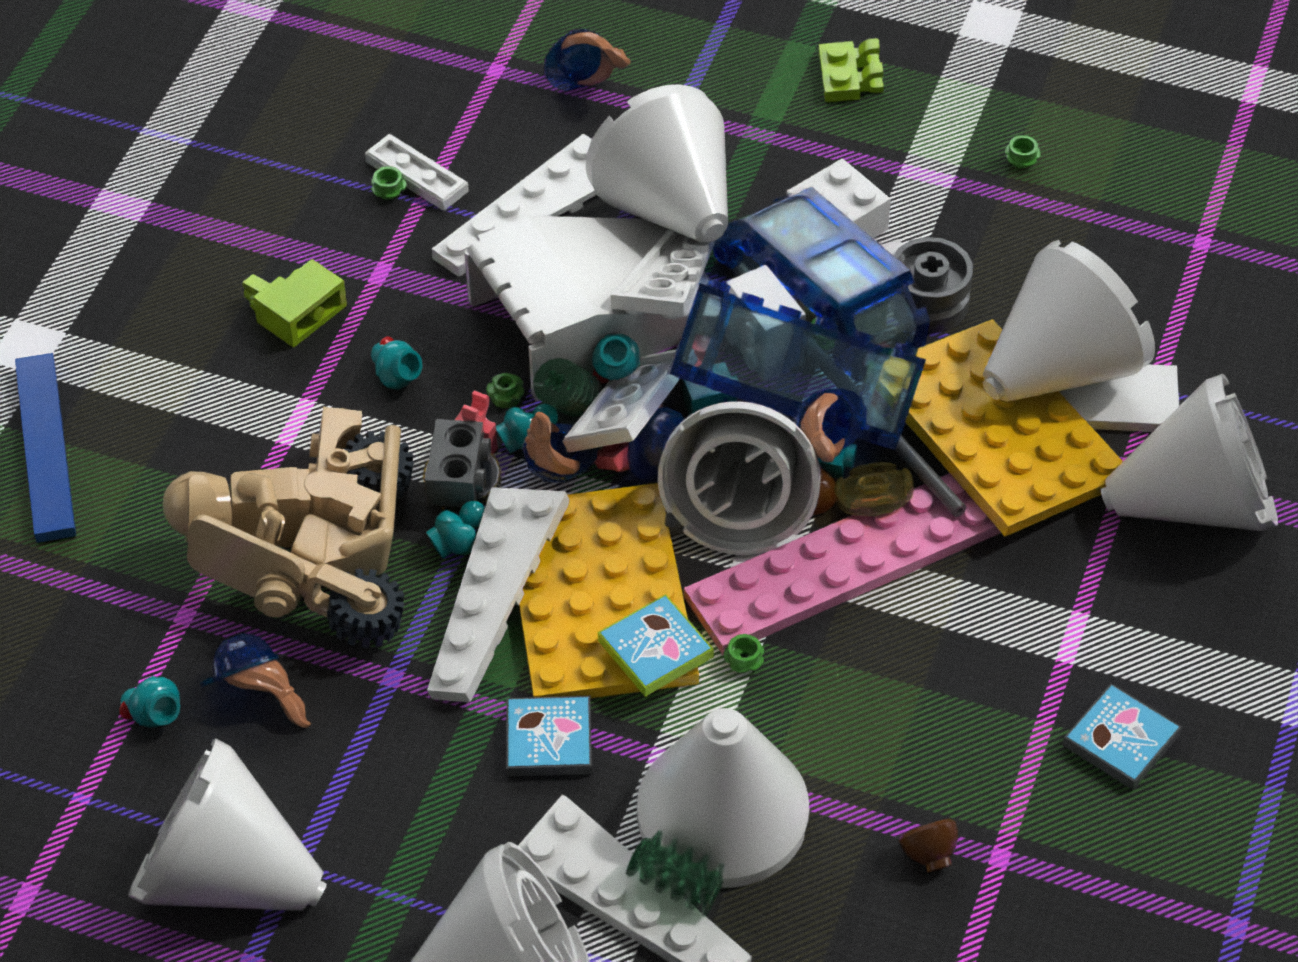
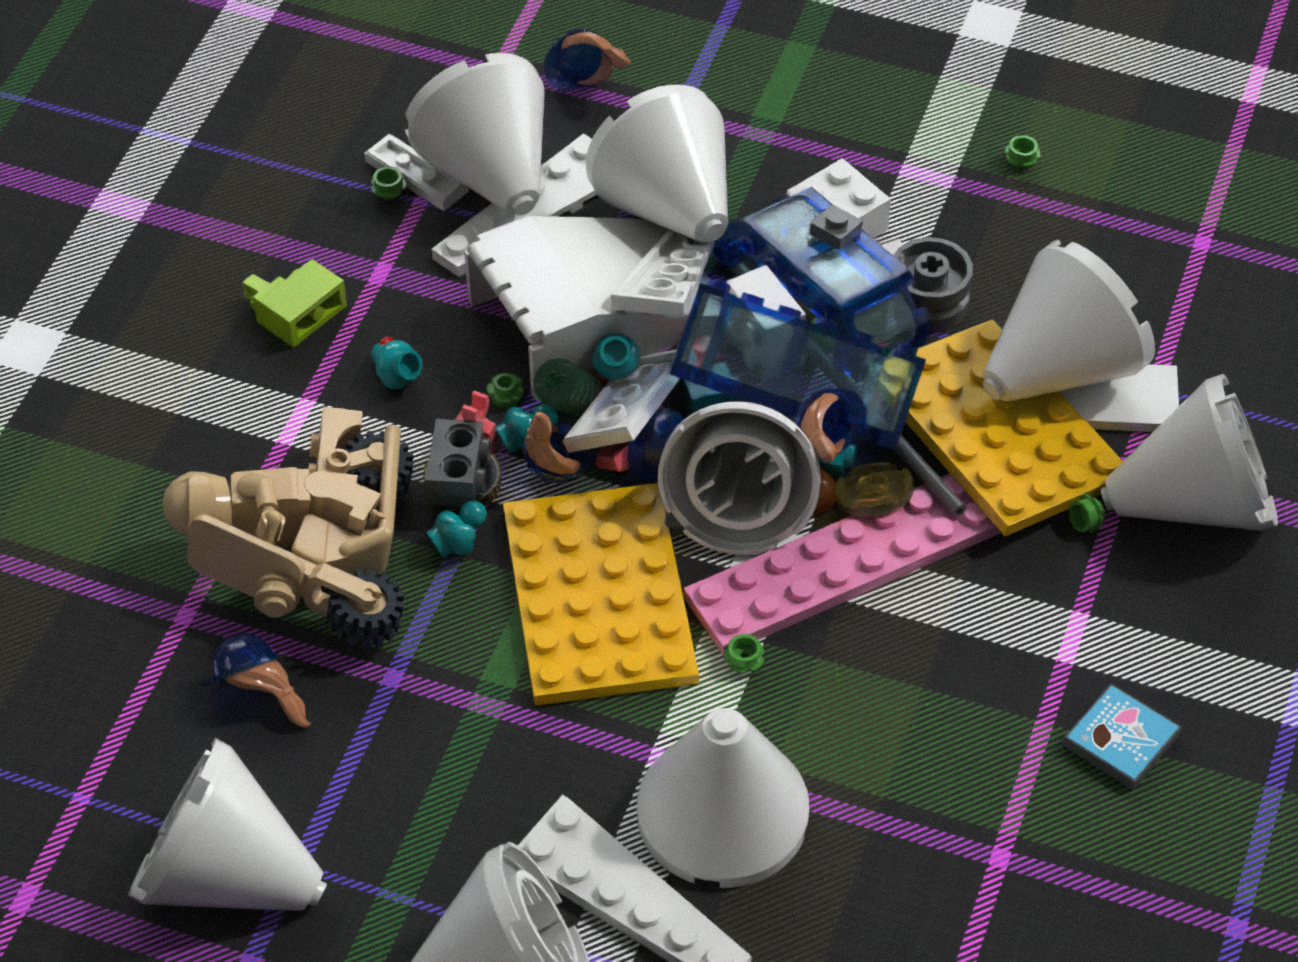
(45, 448): blue tile -> none
(151, 702): teal animal -> none
(484, 128): none -> white cone
(500, 562): white wing -> none
(548, 736): tile -> none
(655, 645): tile -> none
(676, 872): clear green piece -> none
(835, 227): none -> dark grey plate
(840, 65): lime plate -> none
(931, 844): reddish brown brick -> none
(1087, 514): none -> bright green plate

